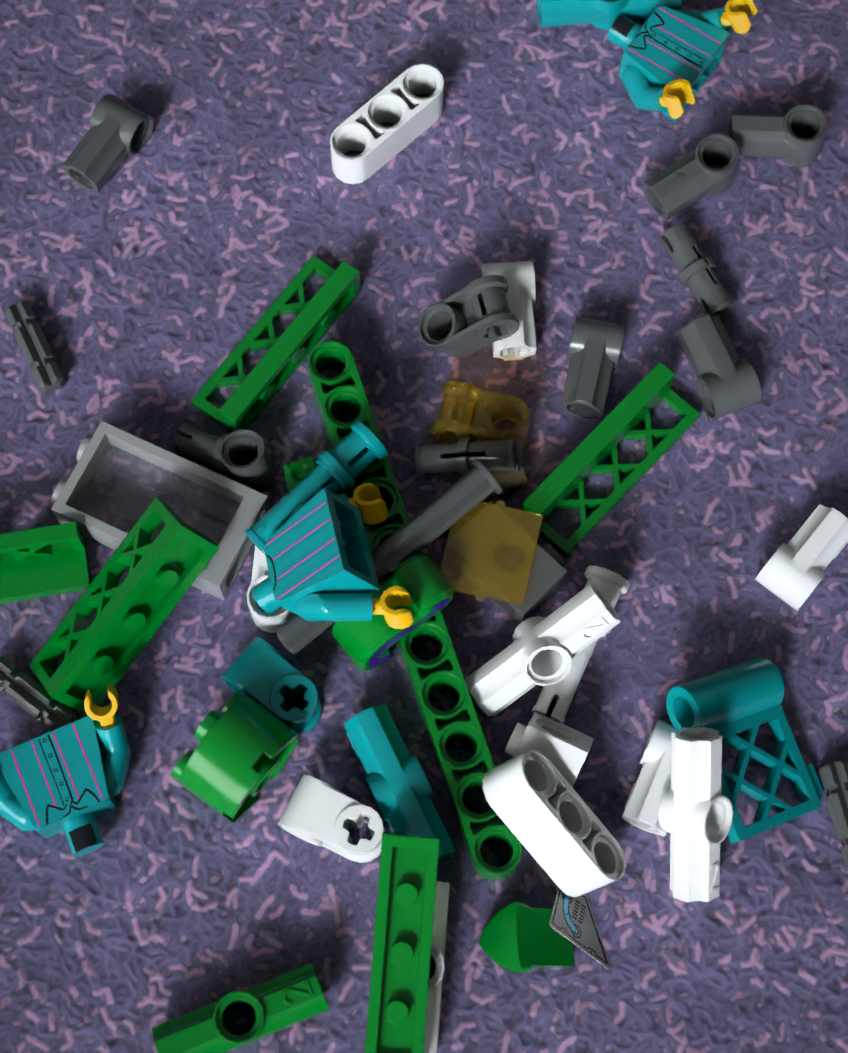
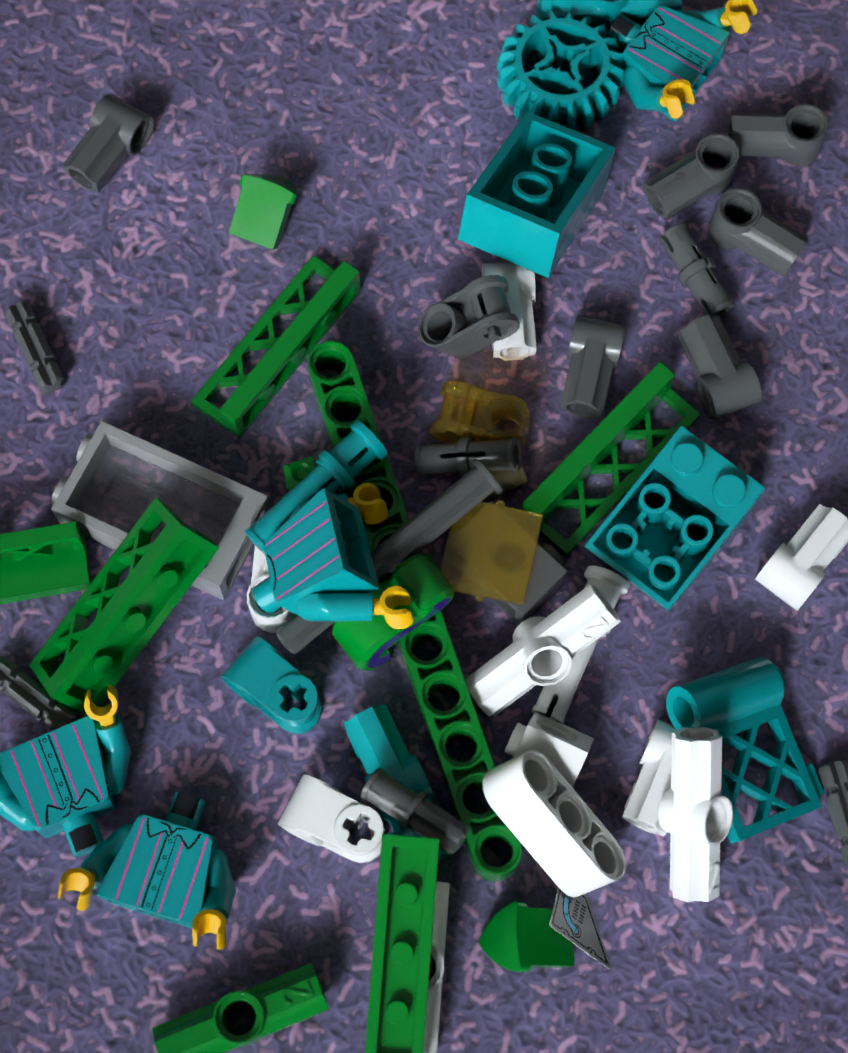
(161, 871): none -> torso
(228, 453): dark grey pin -> none
(236, 756): green brick -> none
(263, 209): none -> tile
(392, 104): white beam -> none
(414, 810): none -> dark grey axle
(536, 194): none -> teal brick
(566, 54): none -> teal gear
(675, 518): none -> teal slope
(759, 235): none -> dark grey piece

